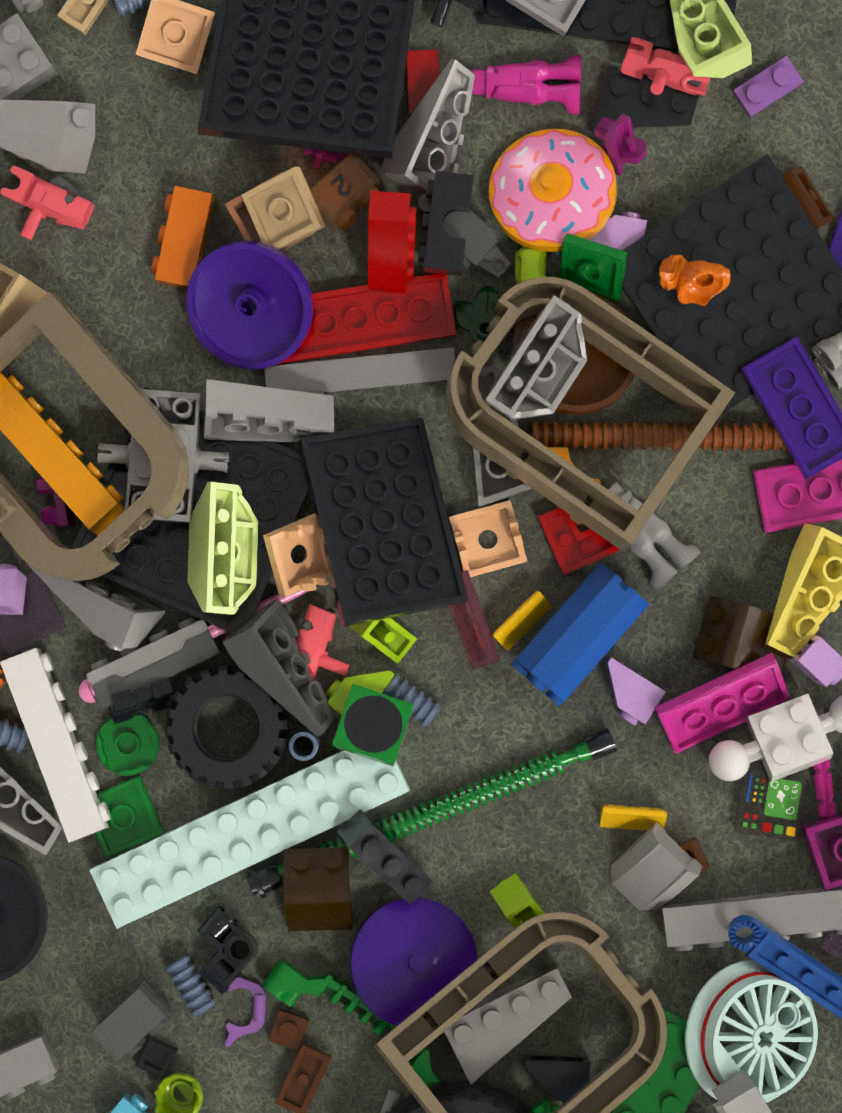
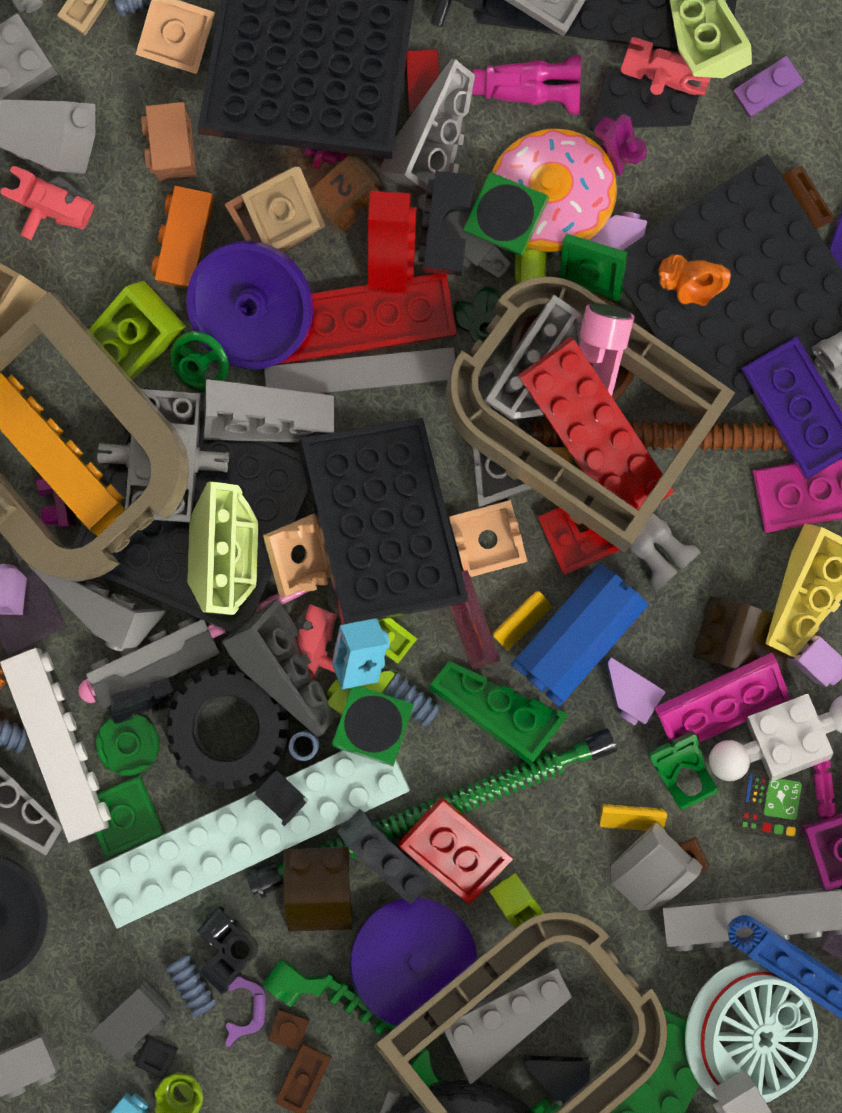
(137, 328): none -> lime slope
(170, 140): none -> nougat brick
(194, 364): none -> green piece
(281, 797): none -> black bracket
(360, 653): none -> medium azure brick
(455, 850): none -> plate
(506, 214): none -> tile
(508, 717): none -> green wing
(591, 423): none -> red plate
(603, 339): none -> bright pink piece
(683, 753): none -> green piece

